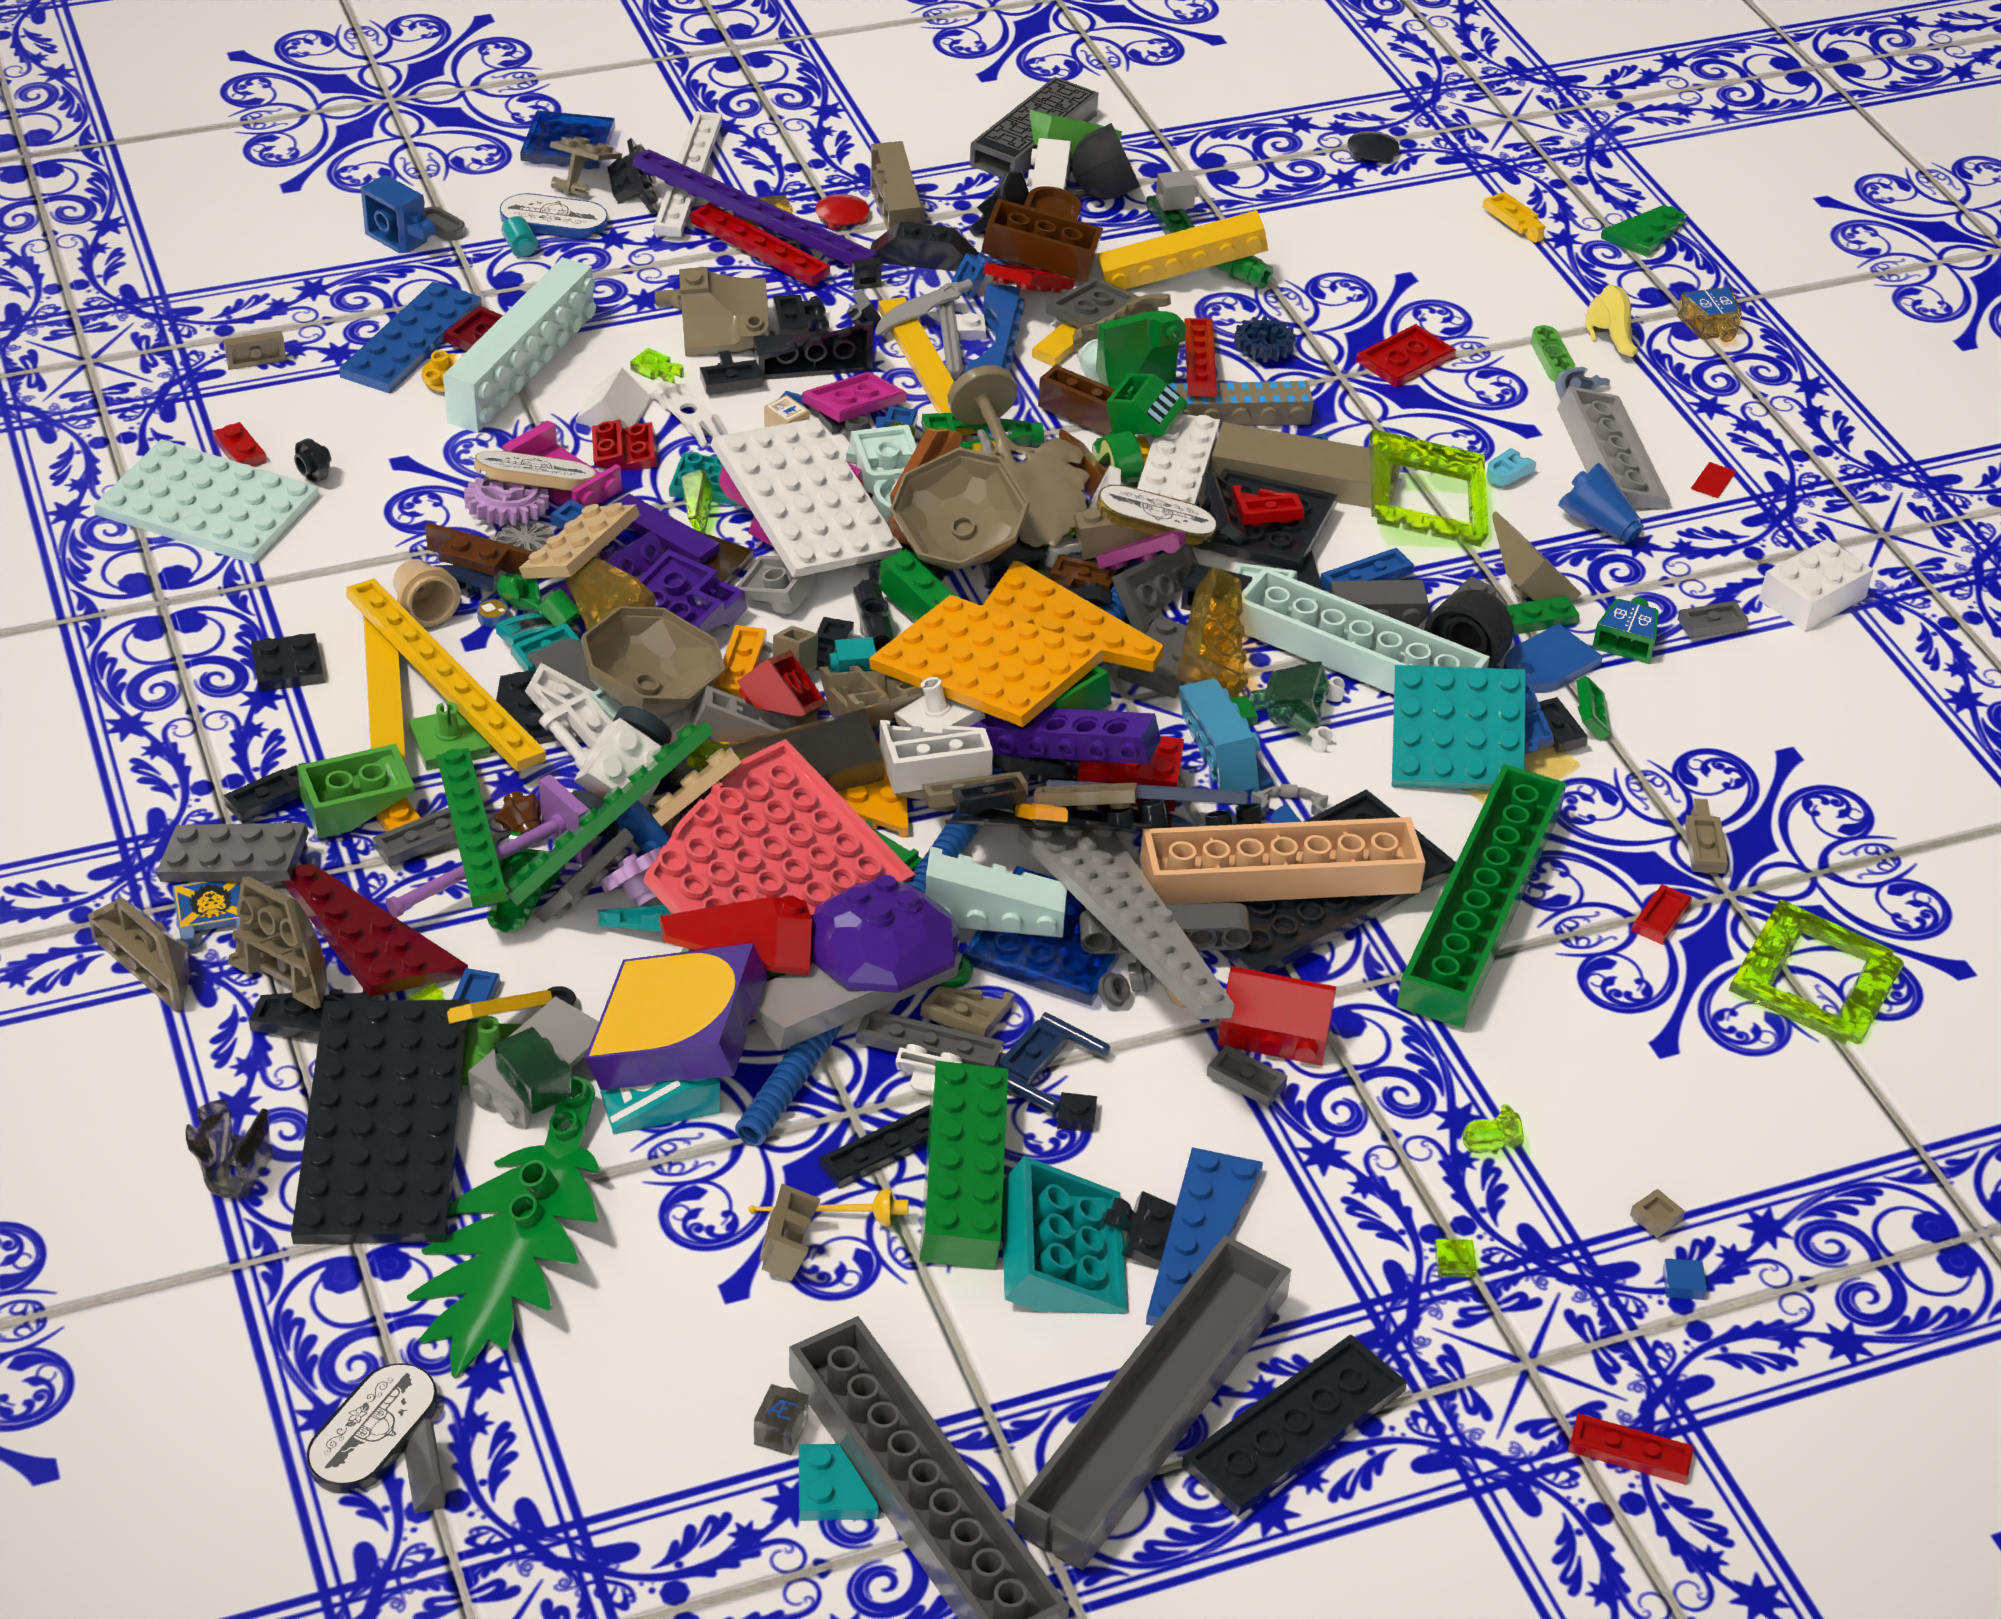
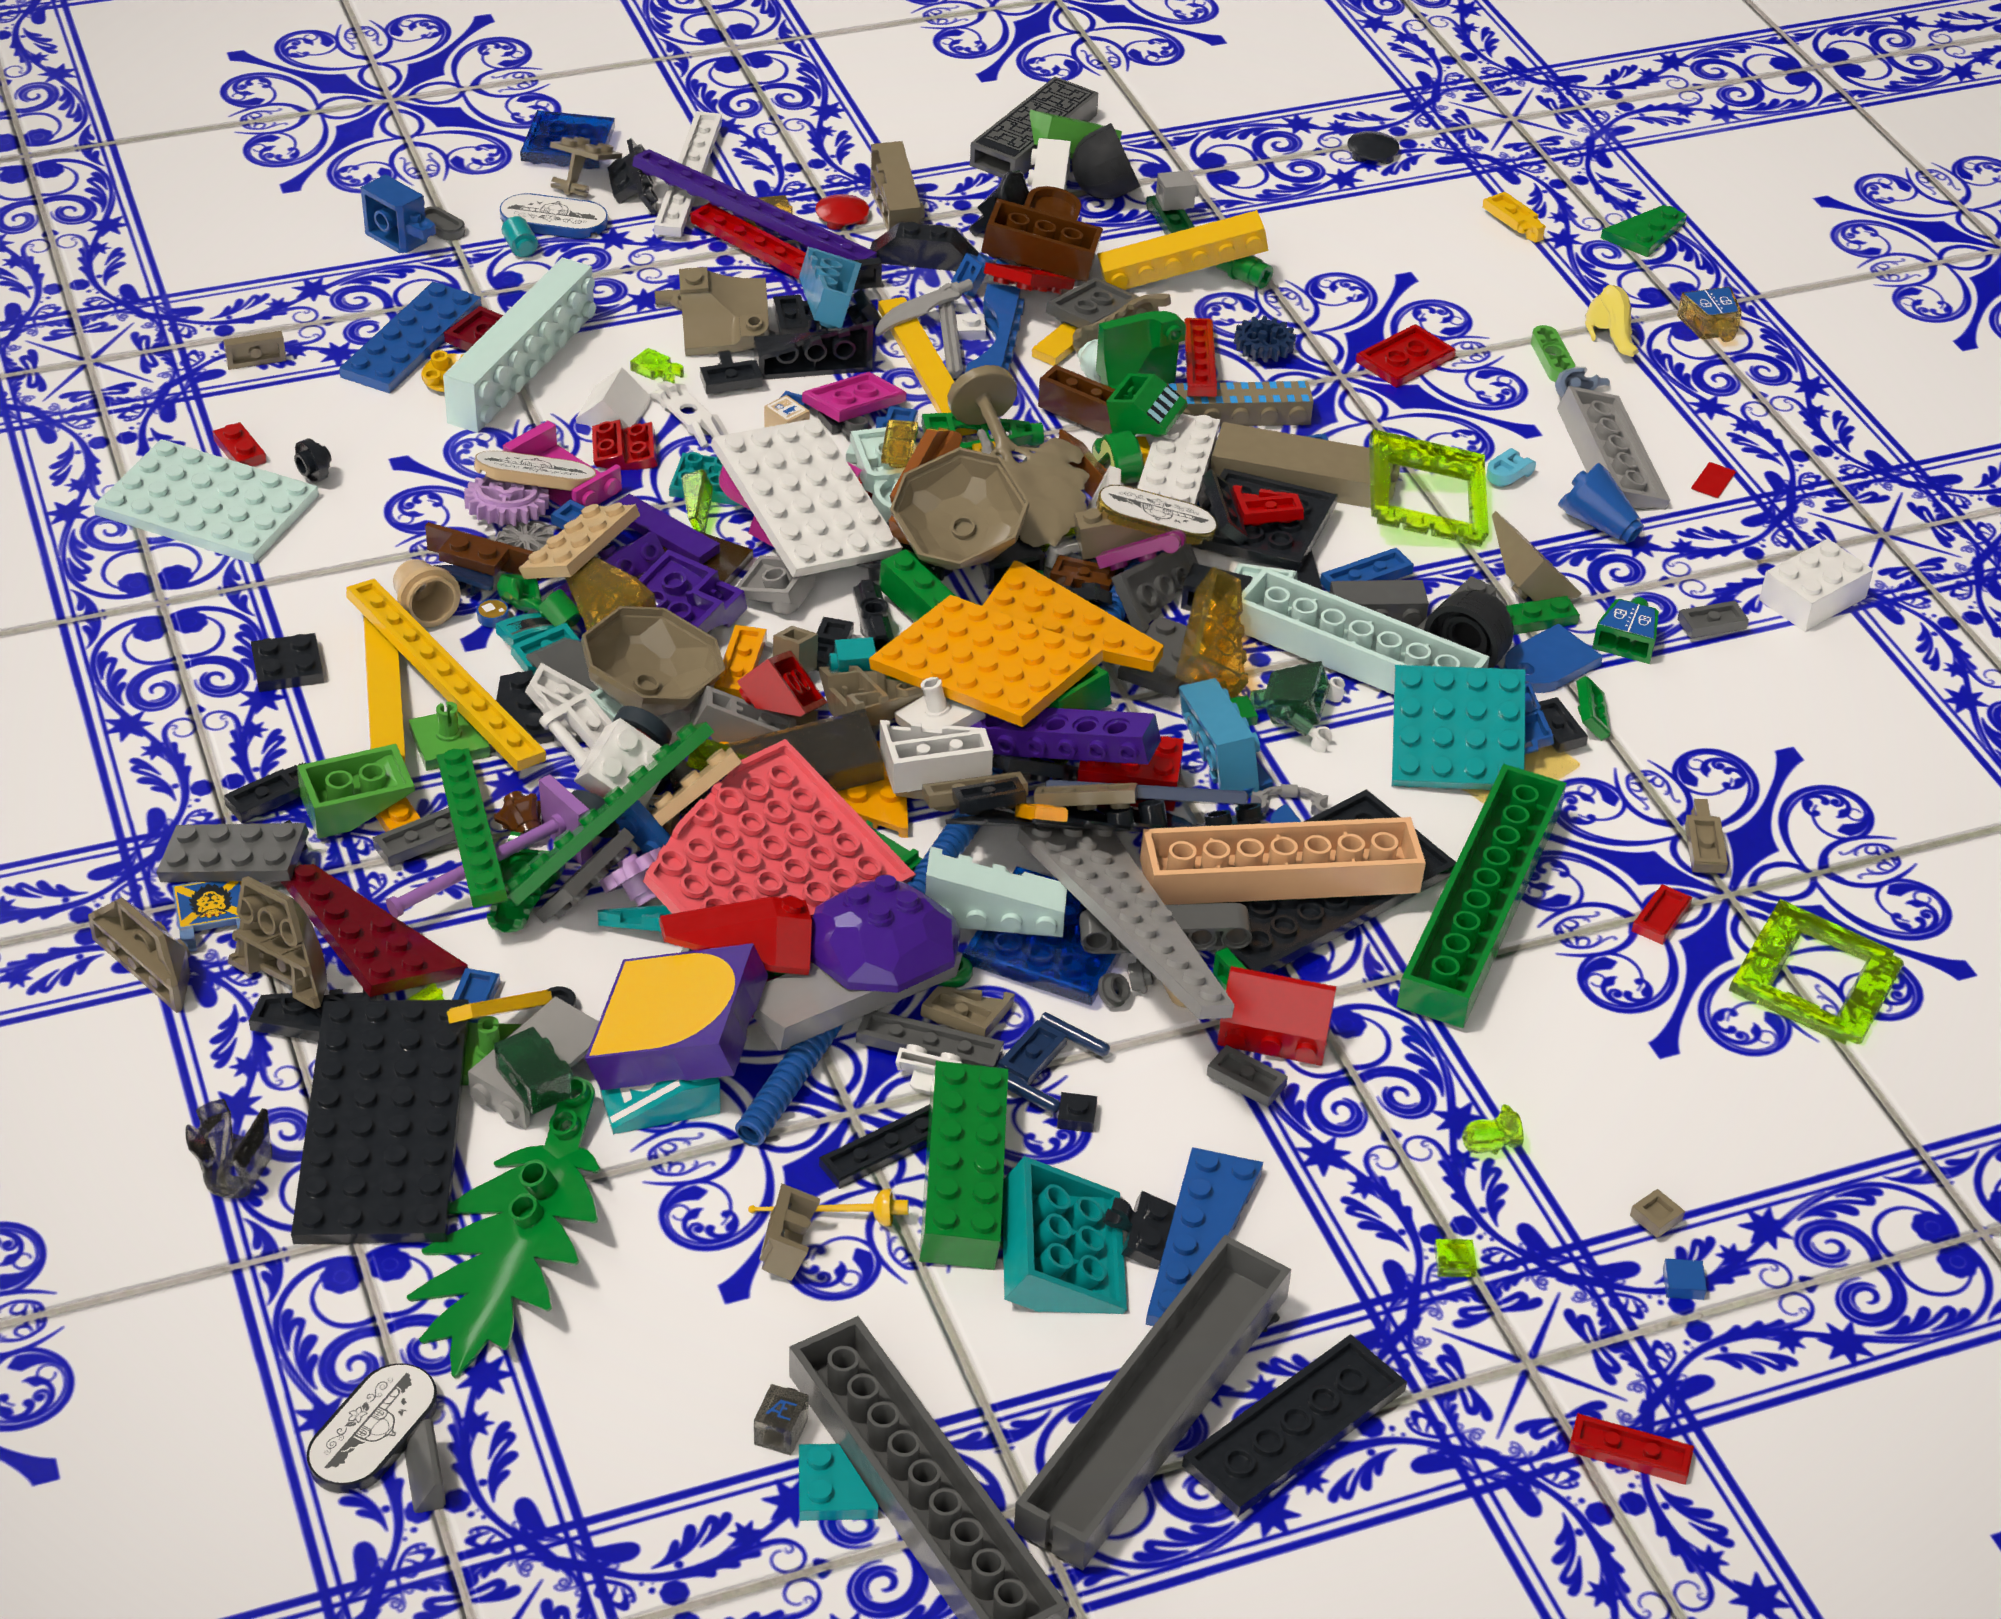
(828, 285): none -> dark azure wedge
(899, 442): none -> clear yellow slope
(1223, 961): none -> green tile

